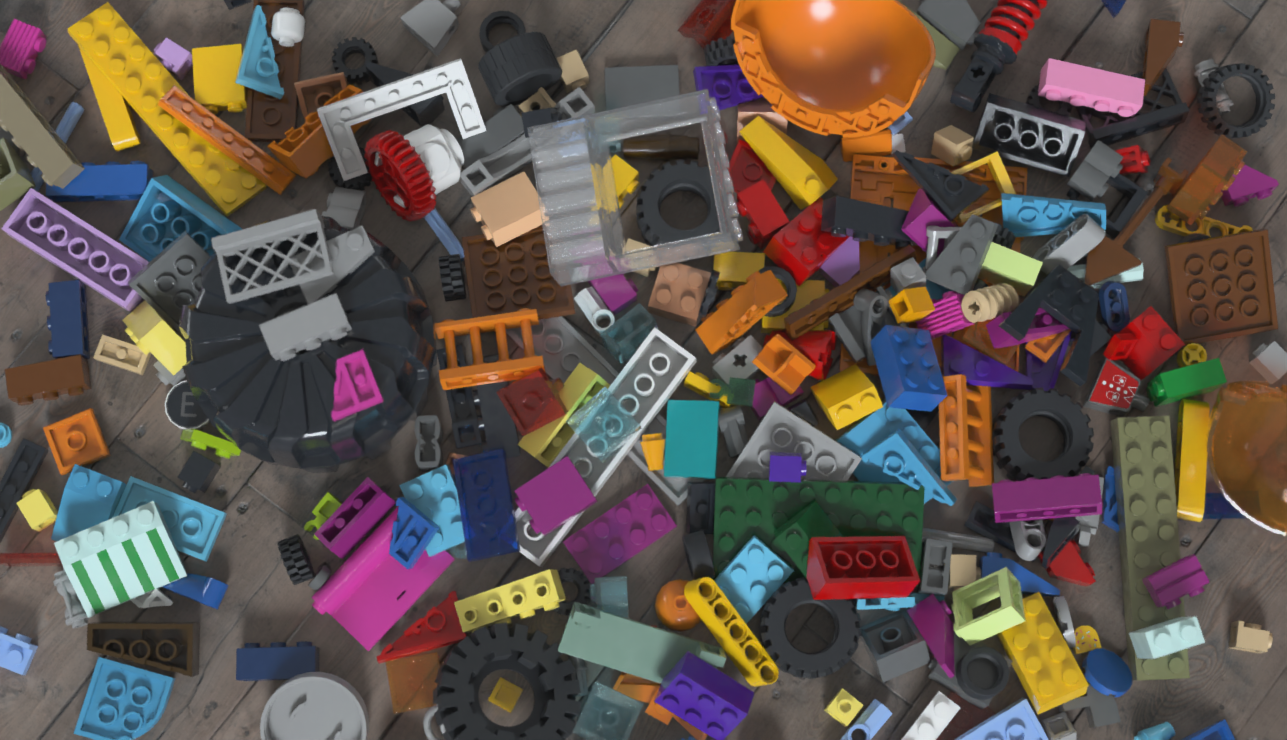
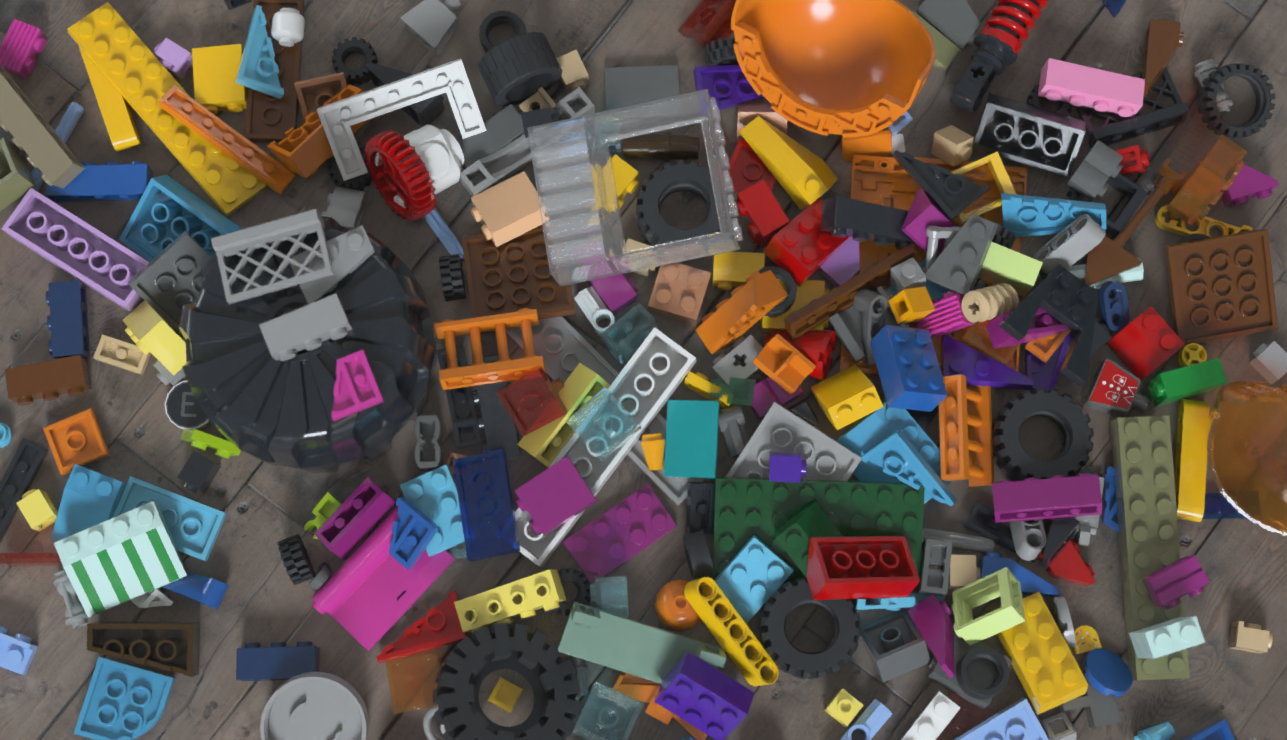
(709, 293): black wheel -> none
(1120, 346): red plate -> none

